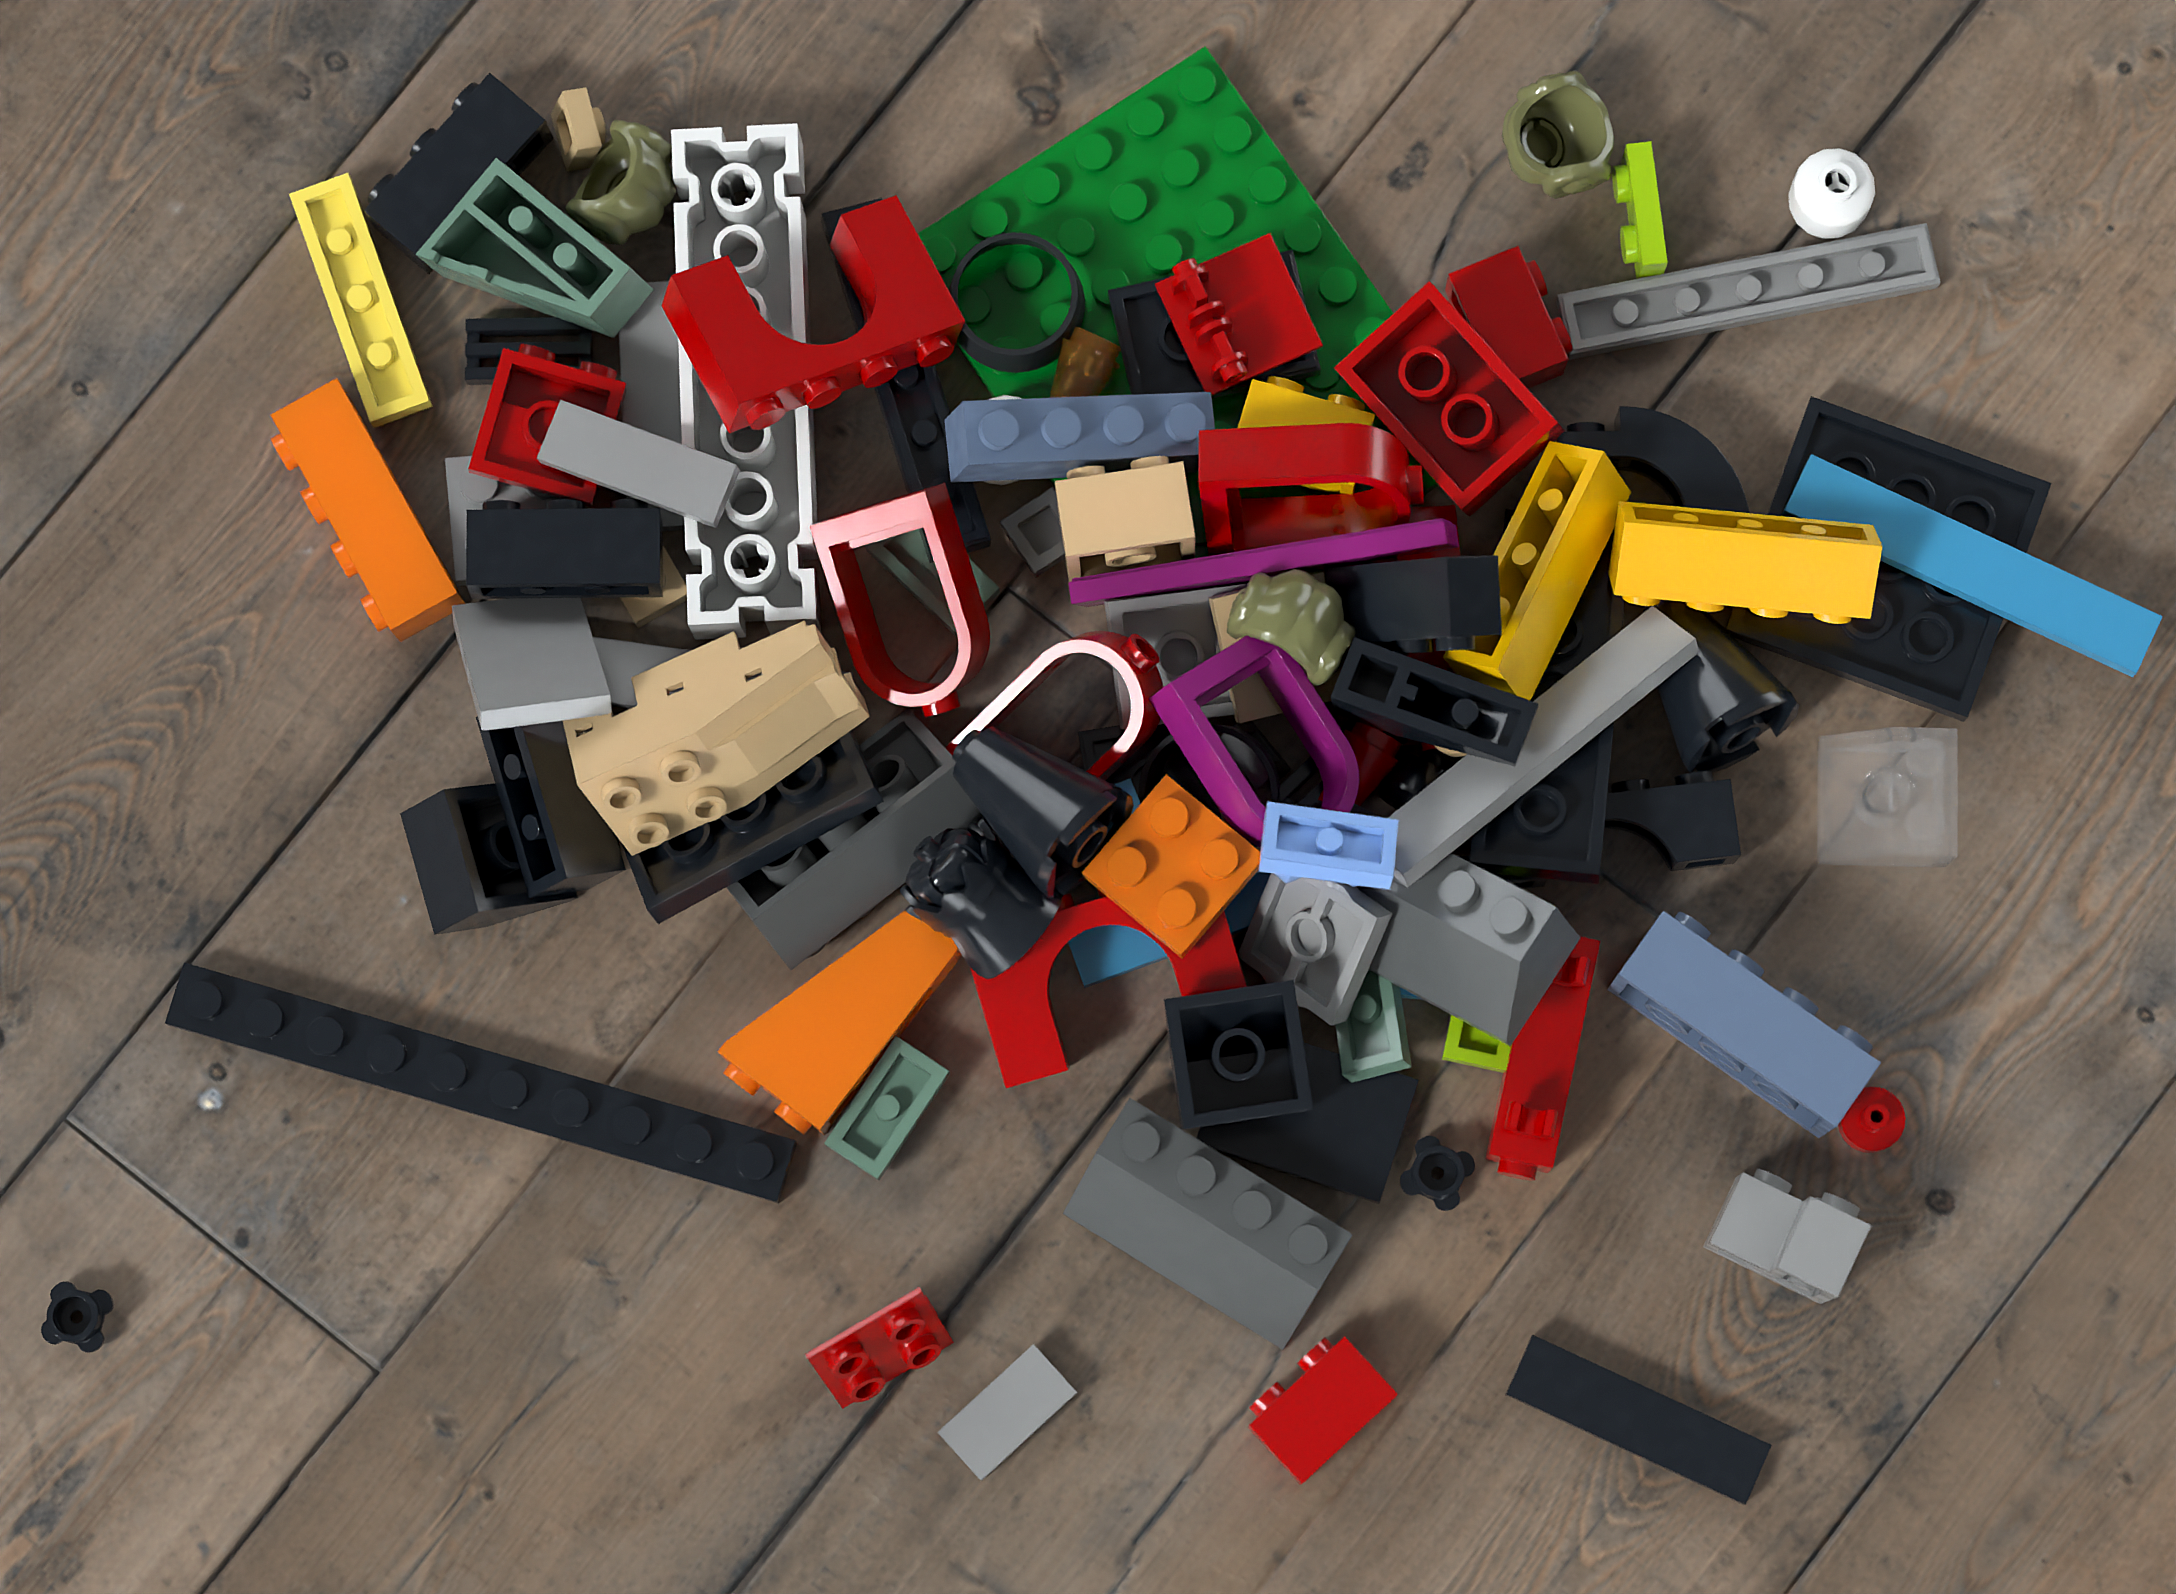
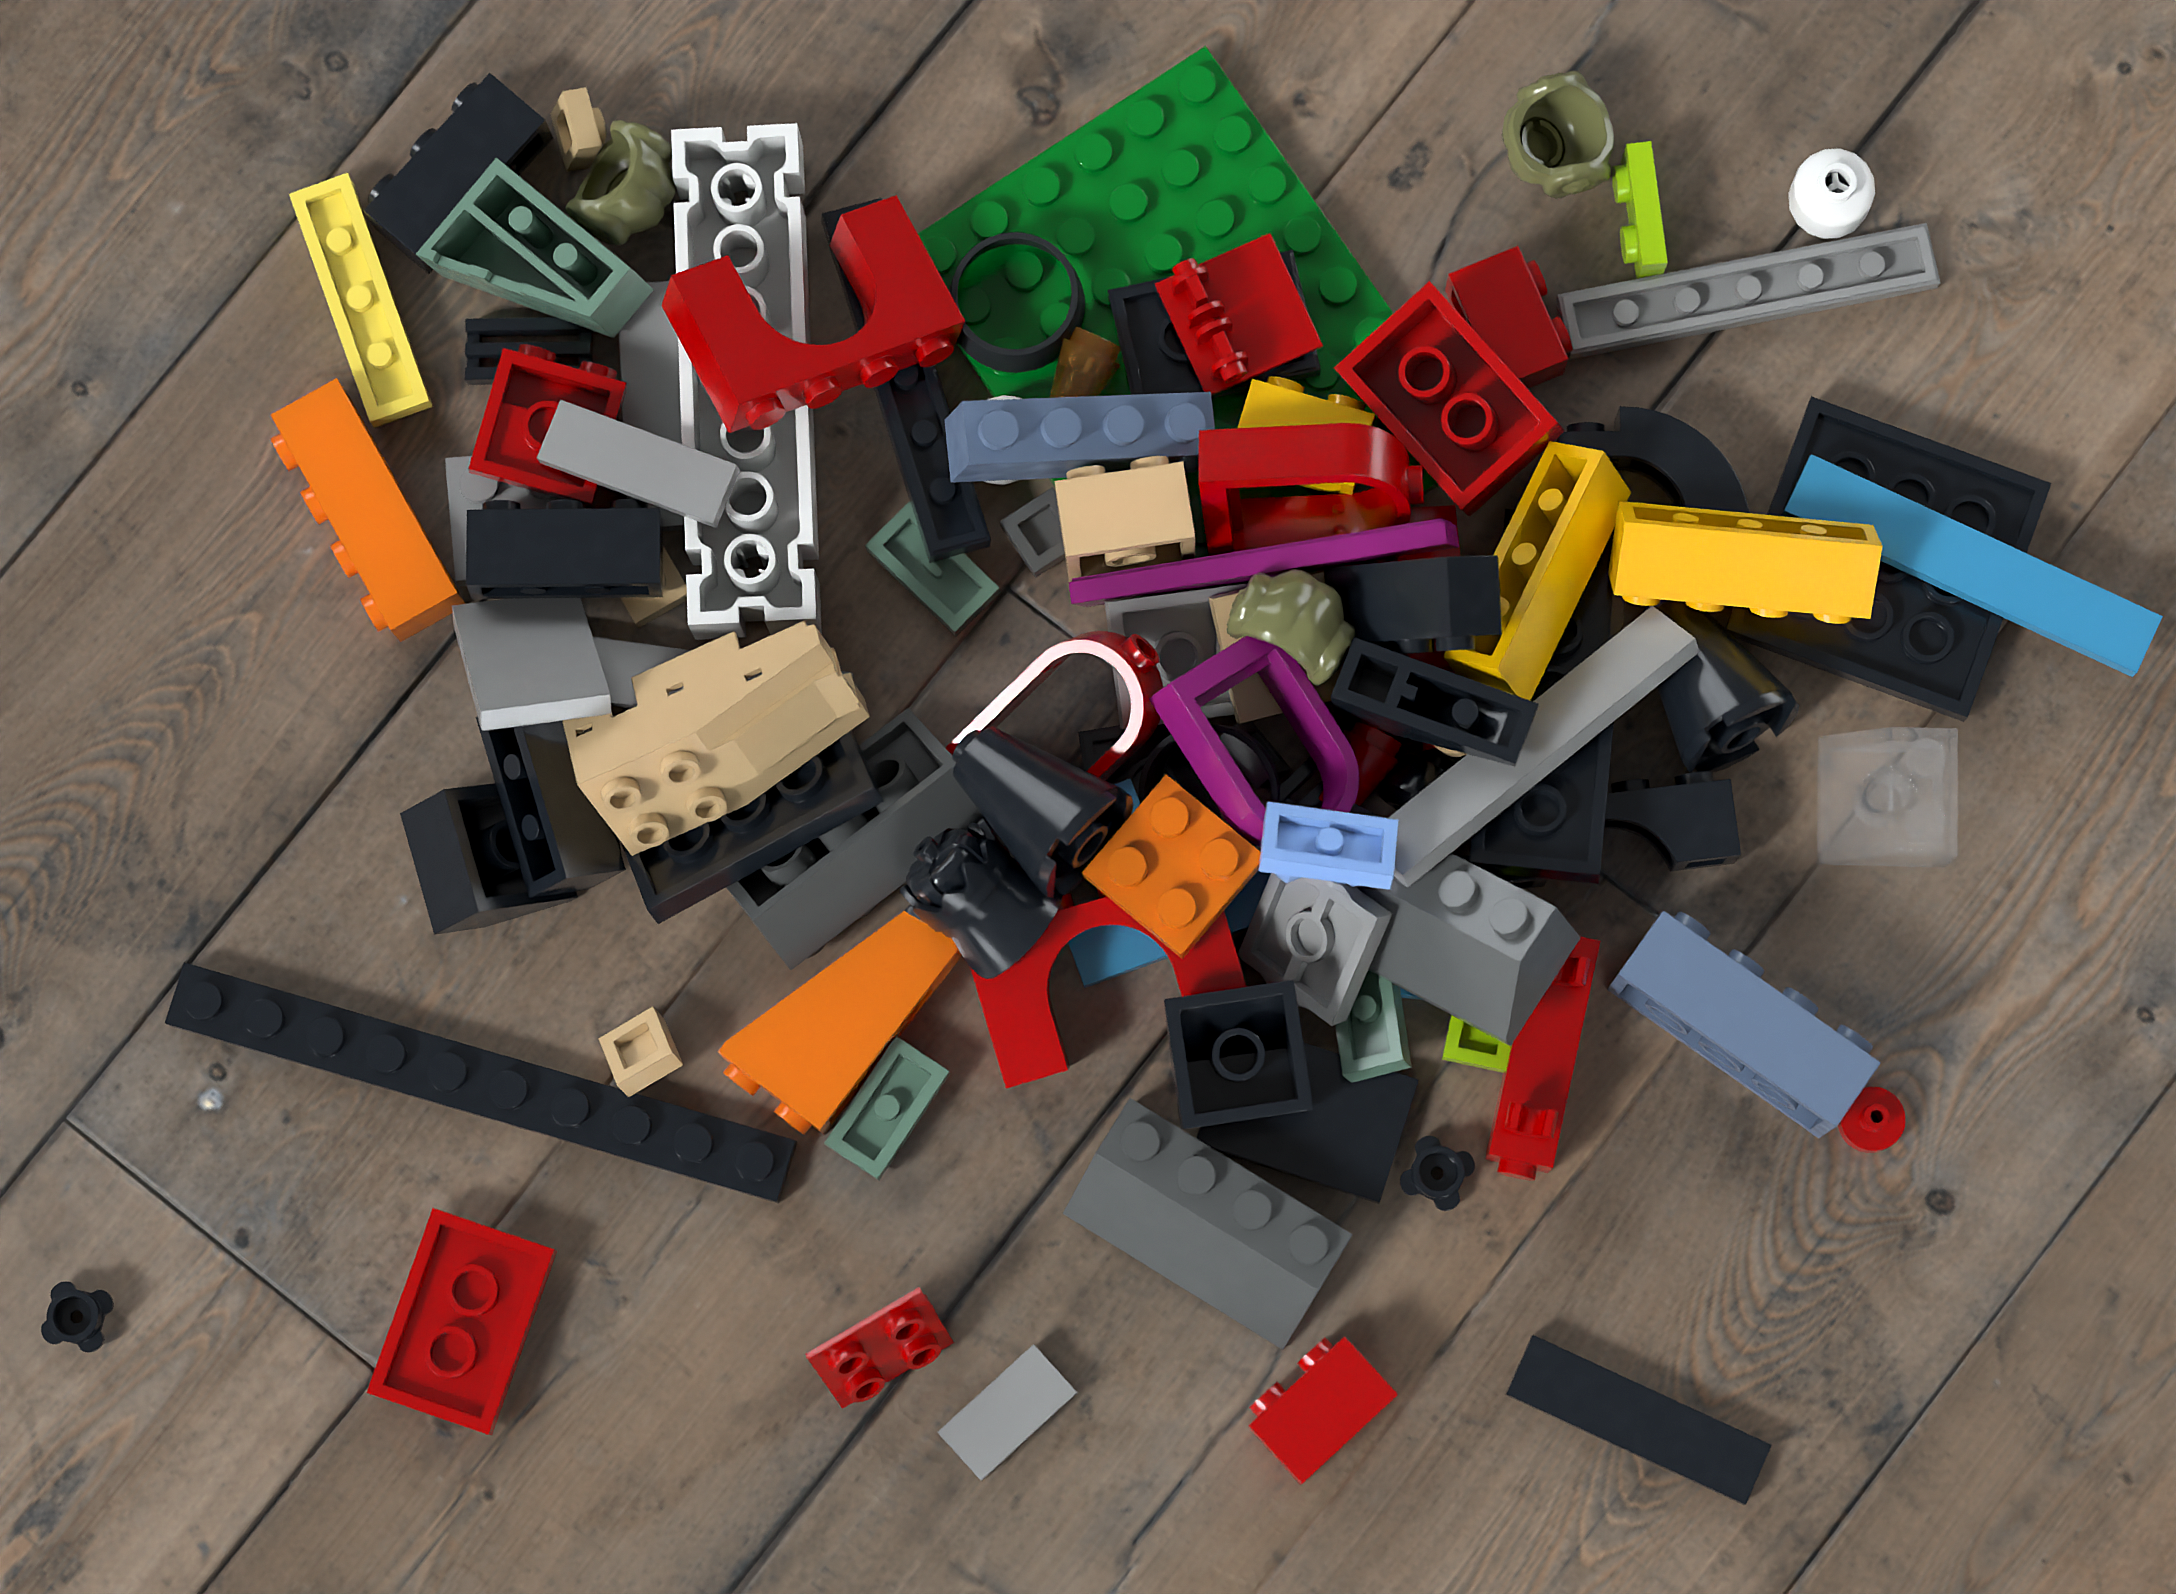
(462, 1321): none -> red plate
(640, 1051): none -> tan plate
(835, 544): red window -> none
(1788, 1240): light grey brick -> none

